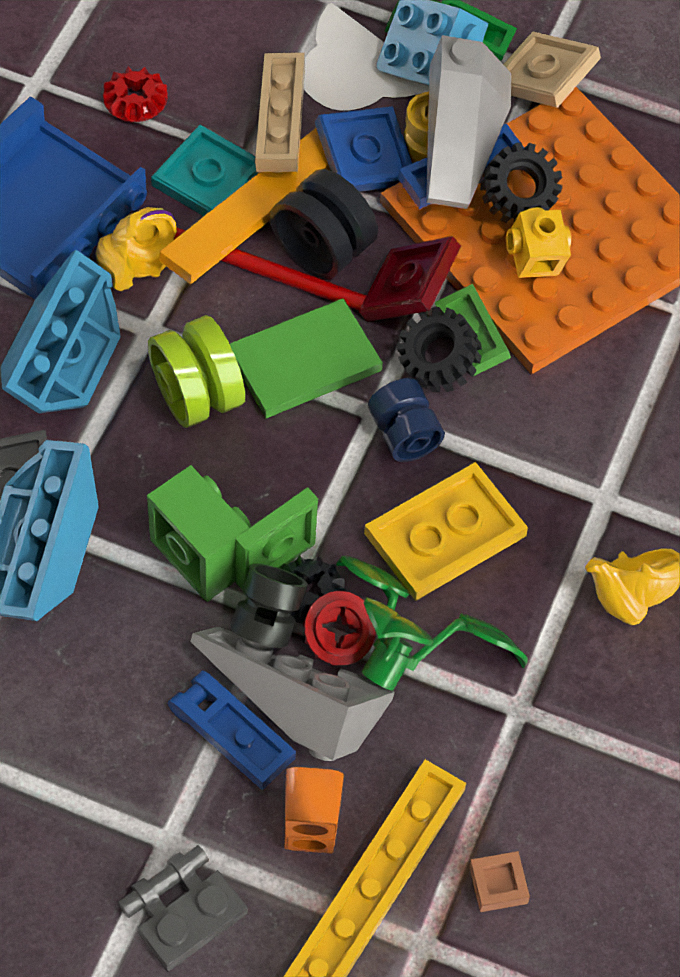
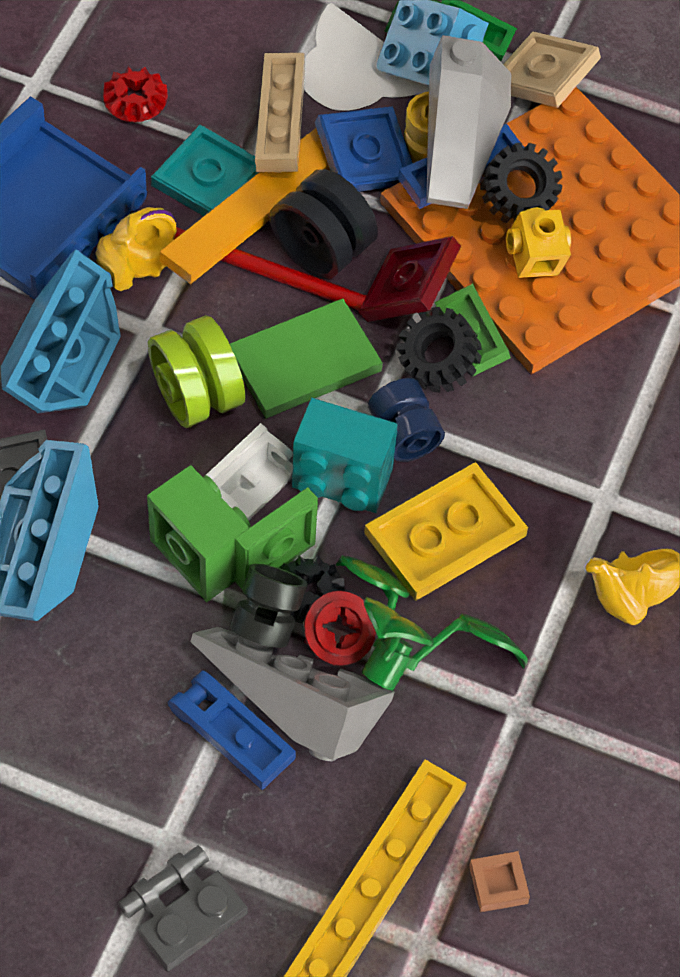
(253, 471): none -> white hinge
(312, 809): orange piece -> none
(343, 455): none -> teal brick

